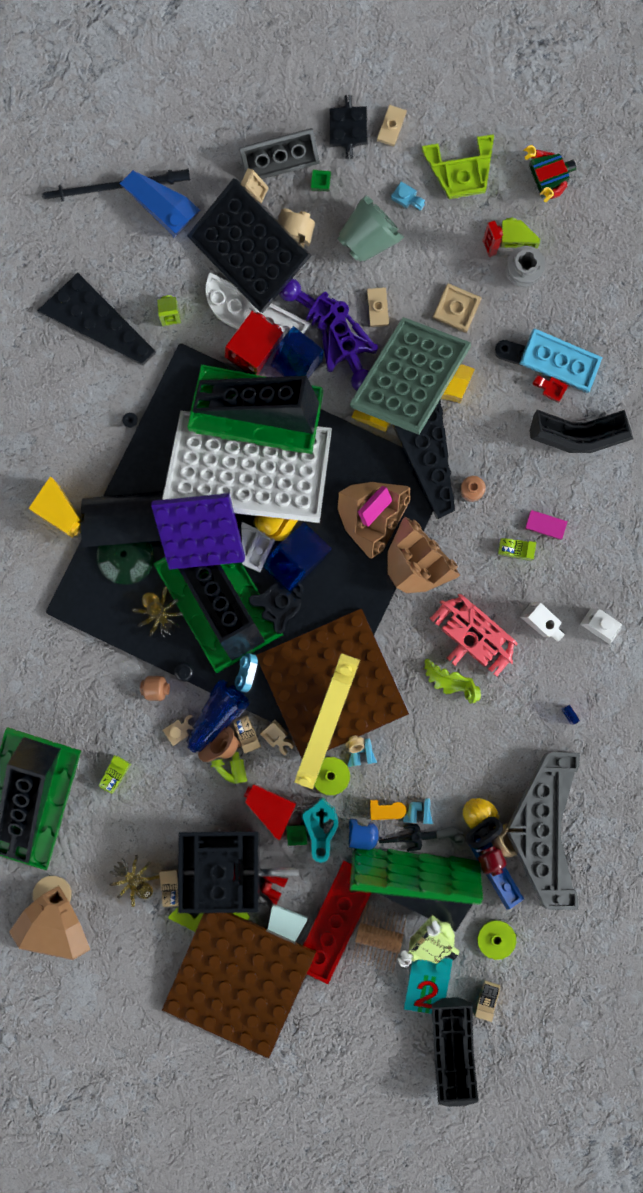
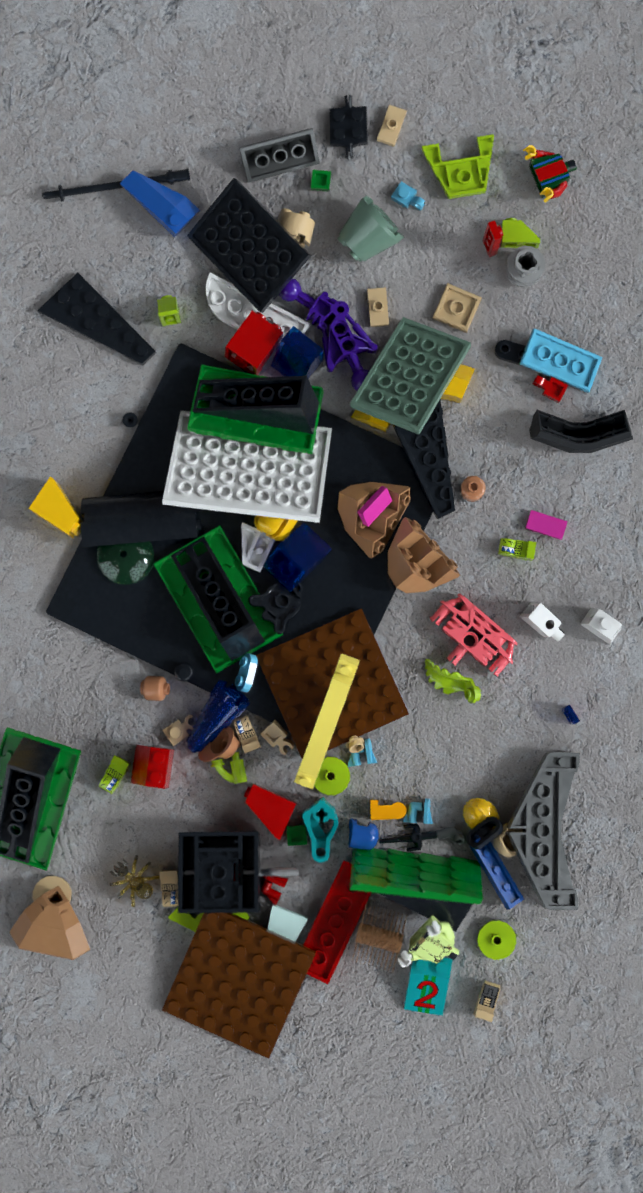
(152, 766): none -> red slope
(156, 610): animal -> none
(198, 531): dark purple plate -> none
(254, 185): tan plate -> none
(454, 1052): black piece -> none
(492, 861): dark red head -> none

